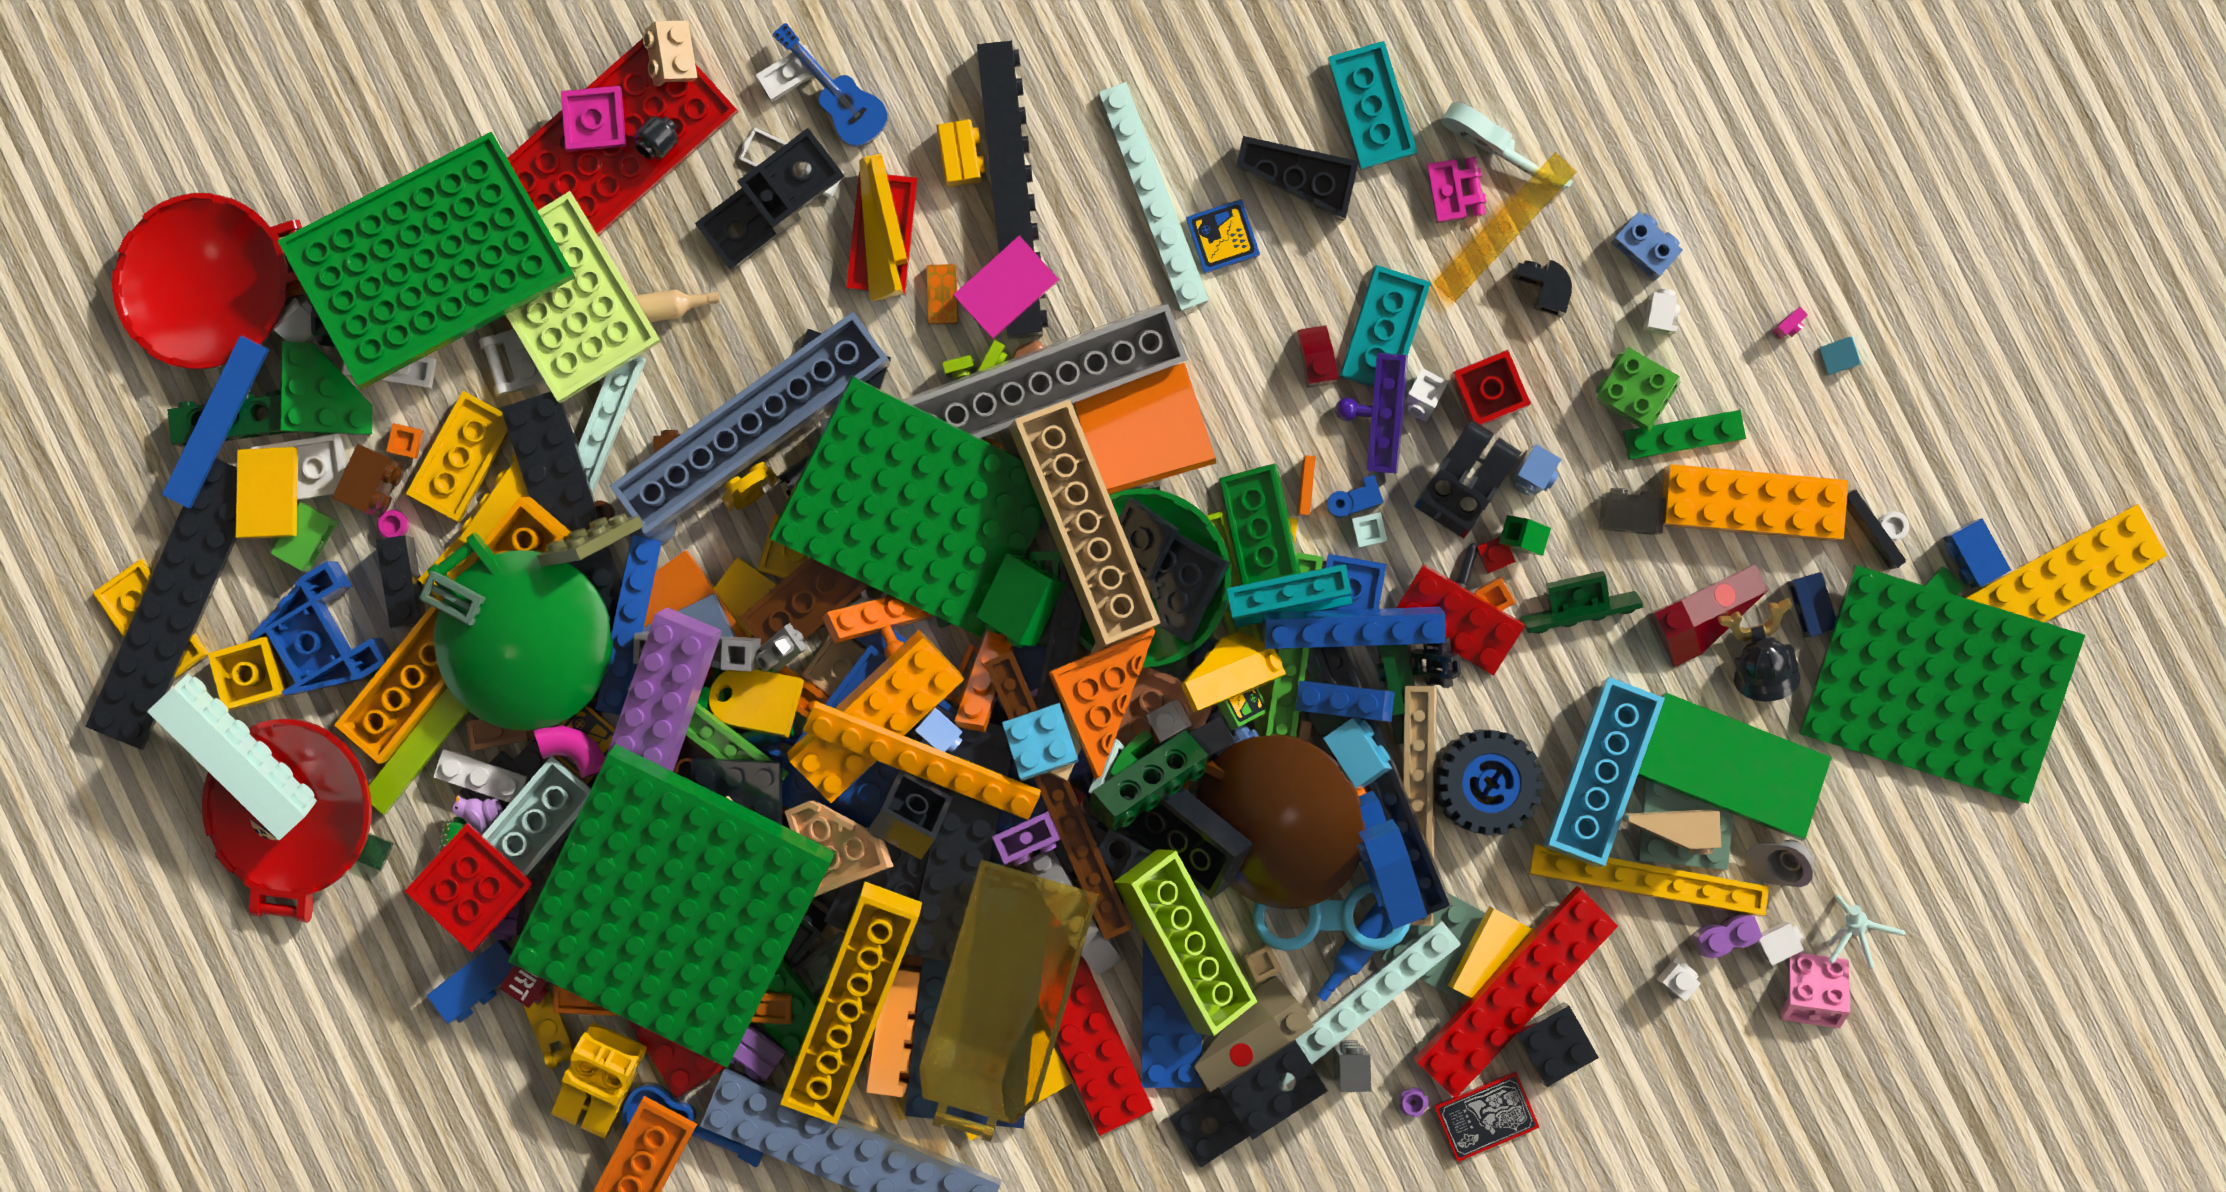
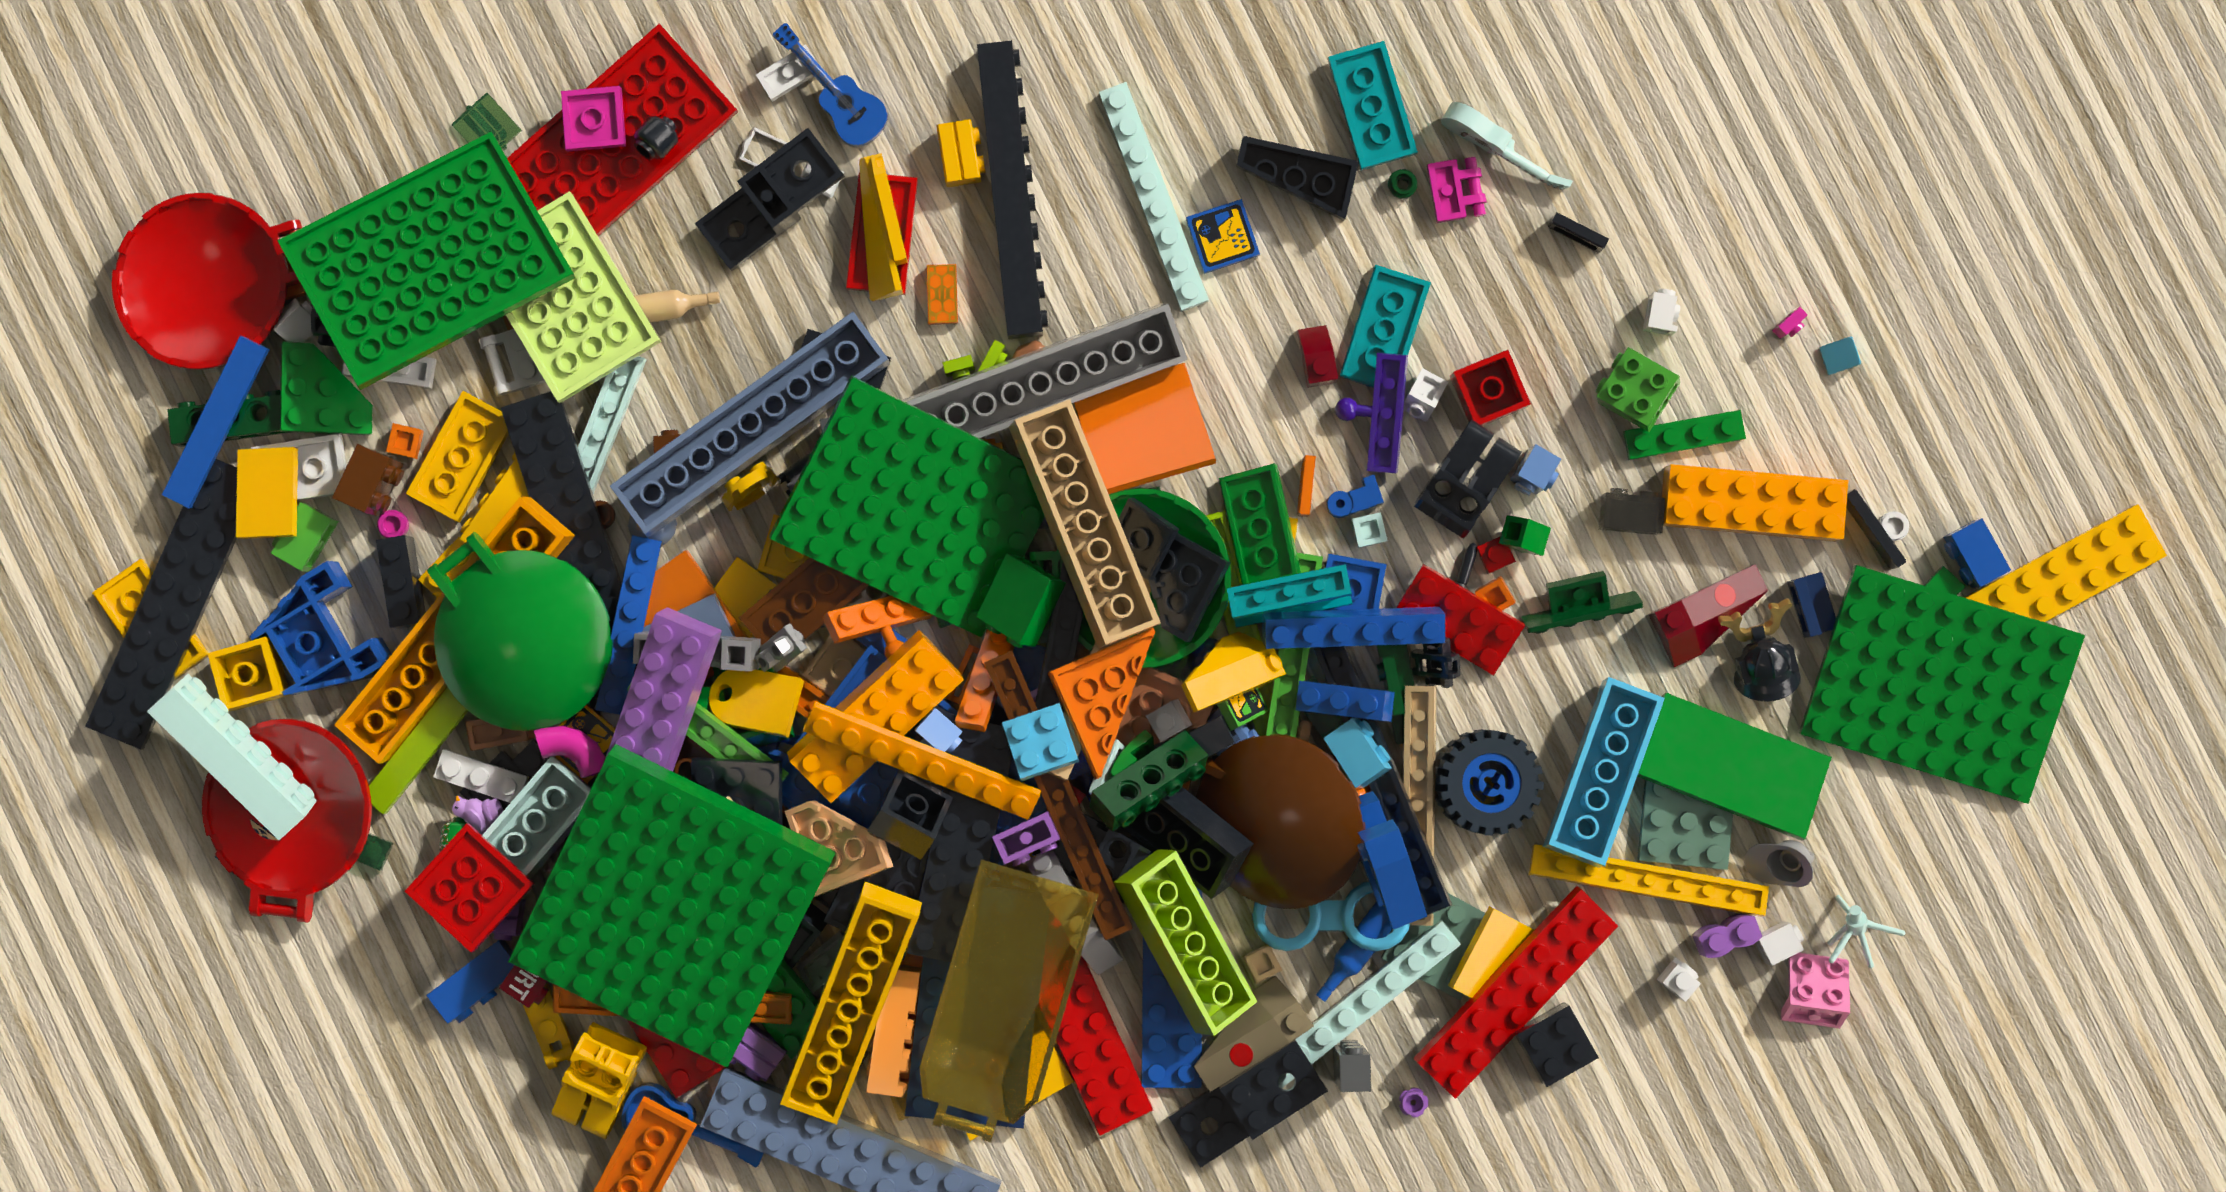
(475, 597): sand green tile -> none
(485, 117): none -> clear green piece
(586, 542): olive plate -> none
(669, 52): tan bracket -> none
(1006, 287): dark pink tile -> none
(1406, 175): none -> dark green plate
(1486, 1116): tile -> none
(1505, 227): clear yellow tile -> none
(1553, 282): black brick -> none
(1578, 232): none -> black tile
(1647, 245): medium blue brick -> none
(1687, 829): tan slope -> none

